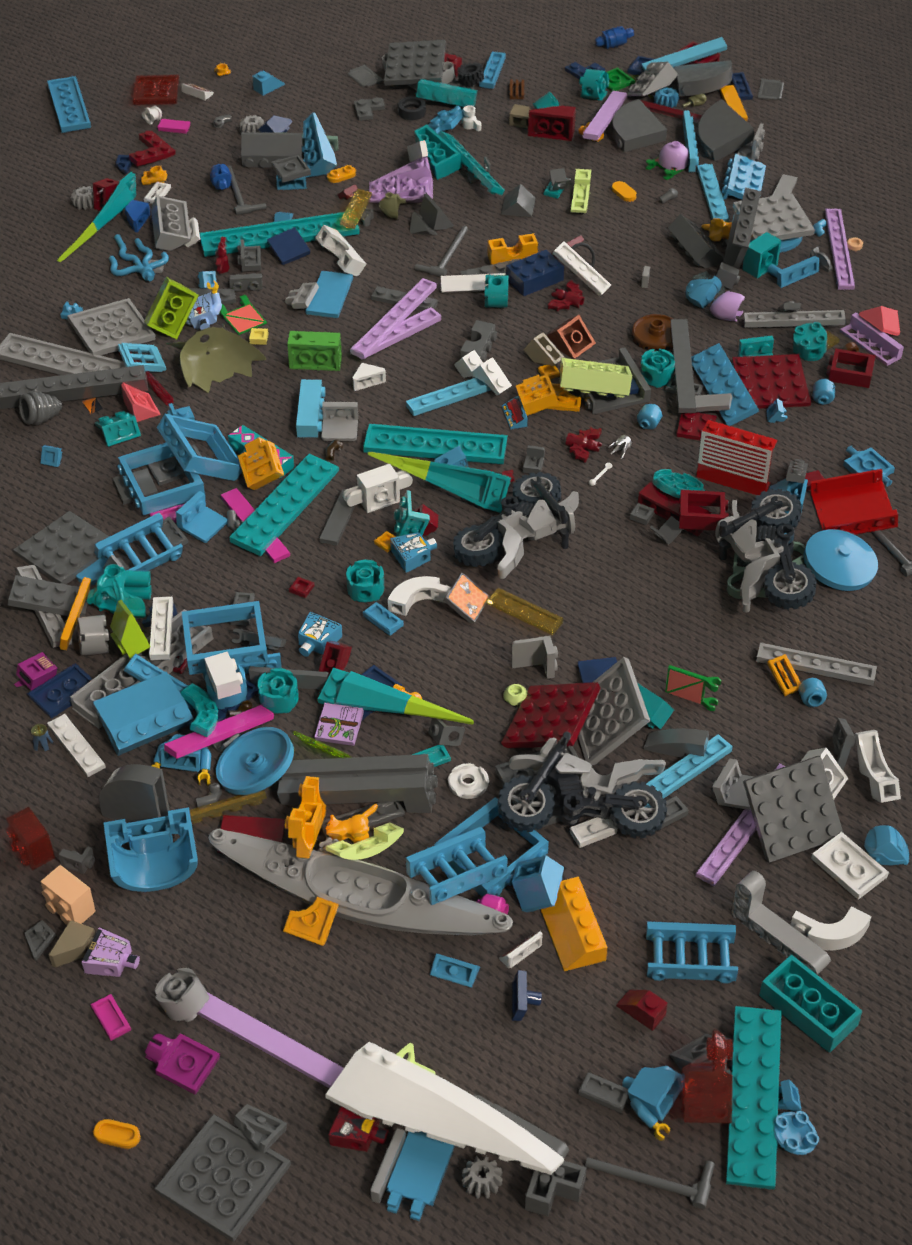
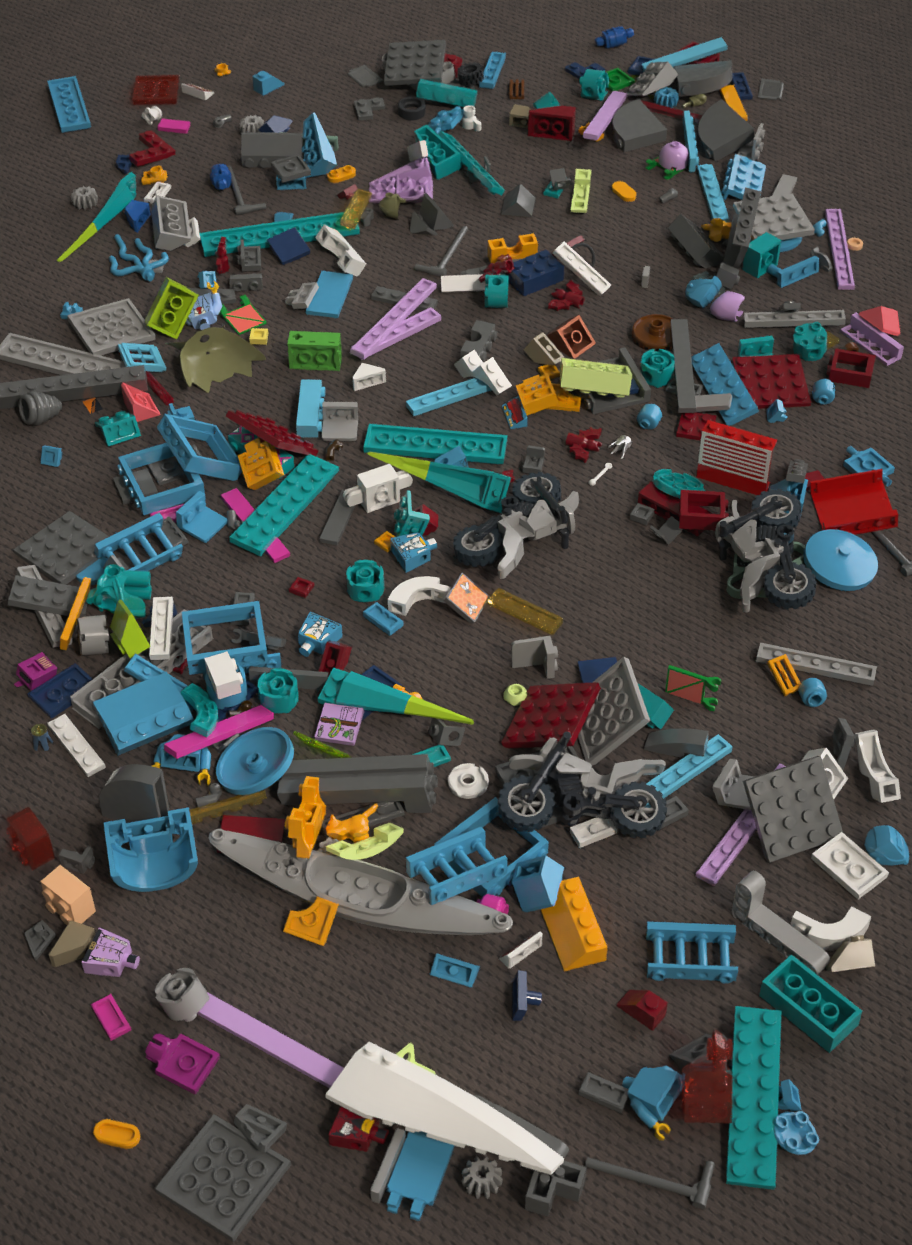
(102, 192): dark red torso -> none
(271, 433): none -> dark red plate
(503, 264): none -> dark red animal
(852, 955): none -> slope

